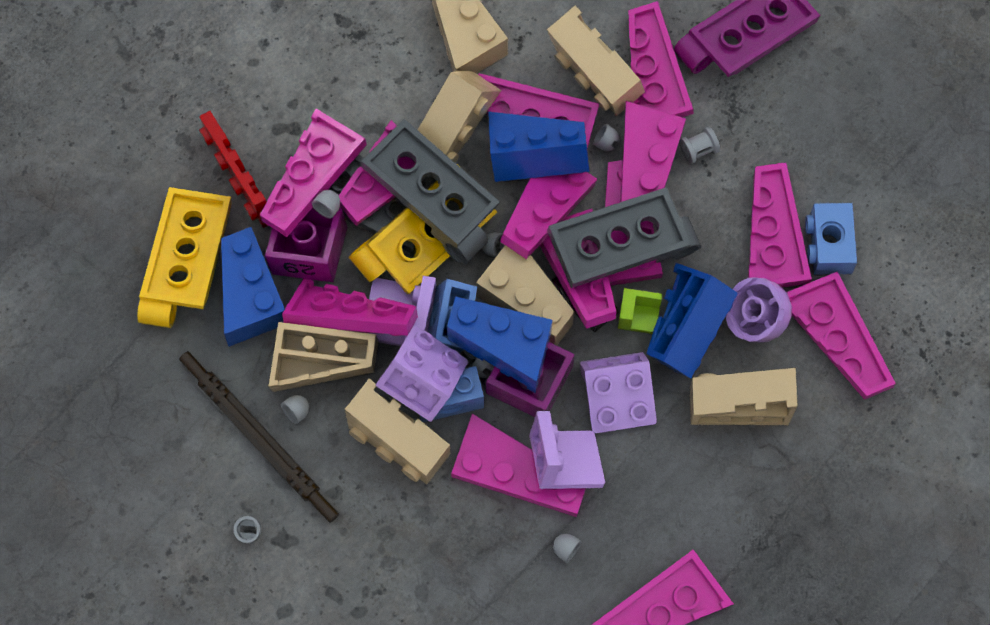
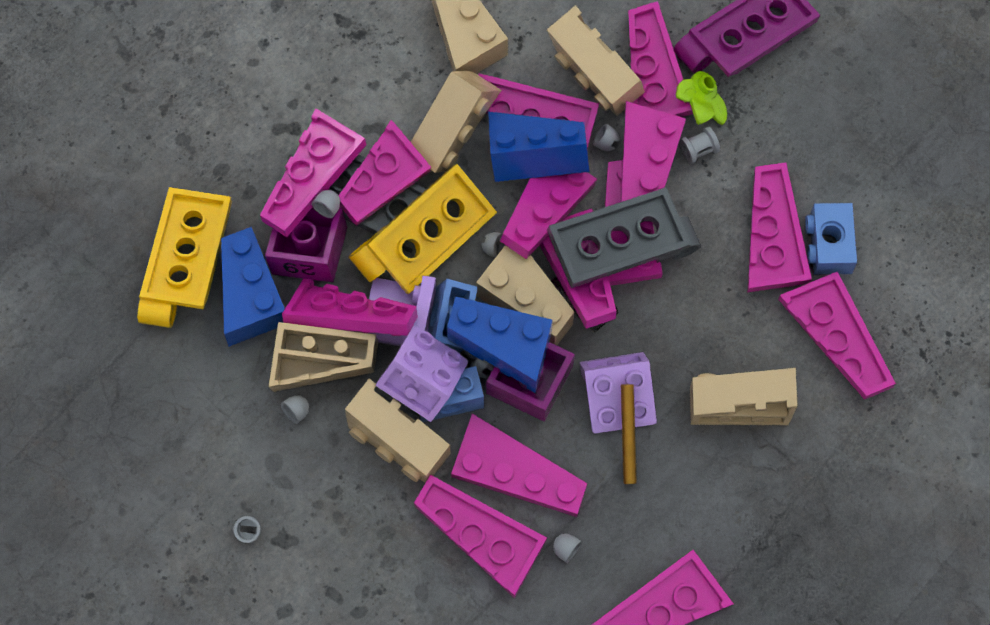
(226, 158): red wing -> none
(259, 437): dark brown axle -> none
(454, 229): dark grey hinge -> none
(487, 536): none -> dark pink wing
(564, 457): lavender bracket -> none
(628, 434): none -> pearl gold bar
(639, 310): lime panel -> none
(690, 319): blue wedge -> none
(703, 98): none -> lime plate
(759, 310): lavender cylinder -> none

